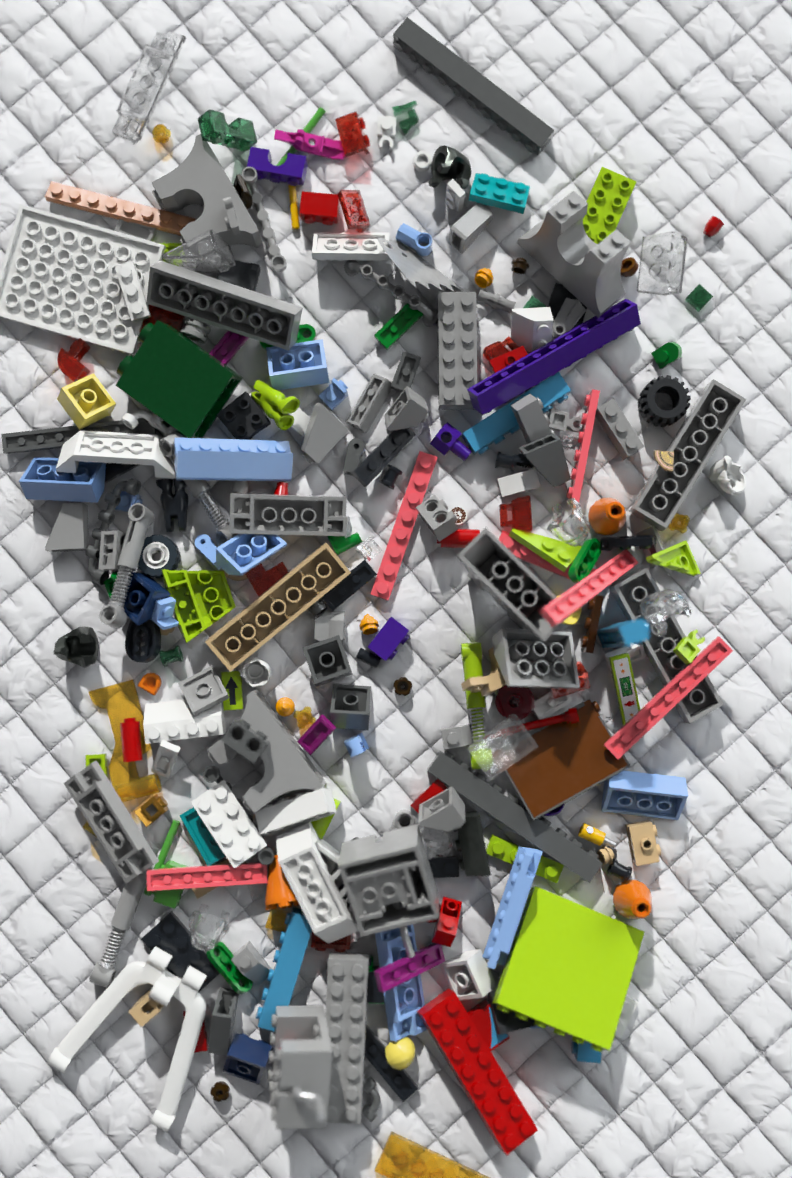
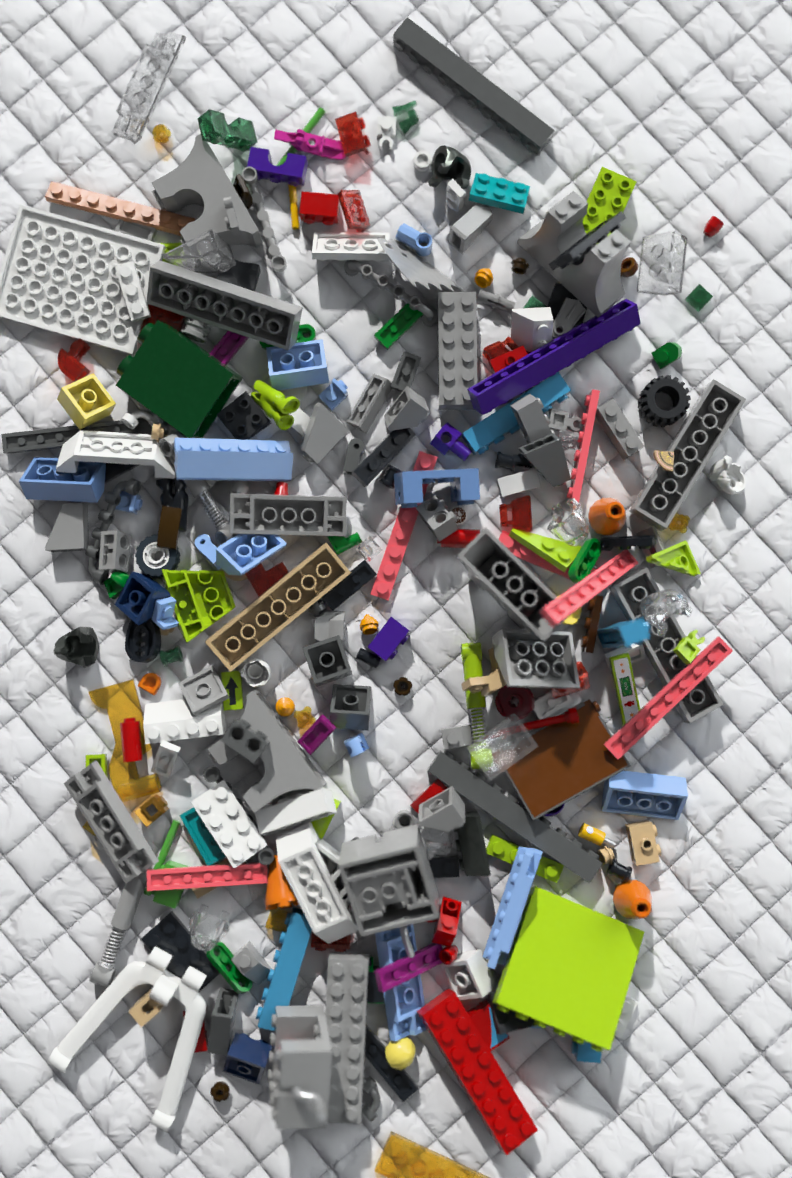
(140, 519): light grey piece -> none
(157, 432): none -> tan plate
(169, 527): none -> dark brown slope
(448, 954): none -> red hose
(463, 485): none -> medium blue plate
(587, 242): none -> black plate

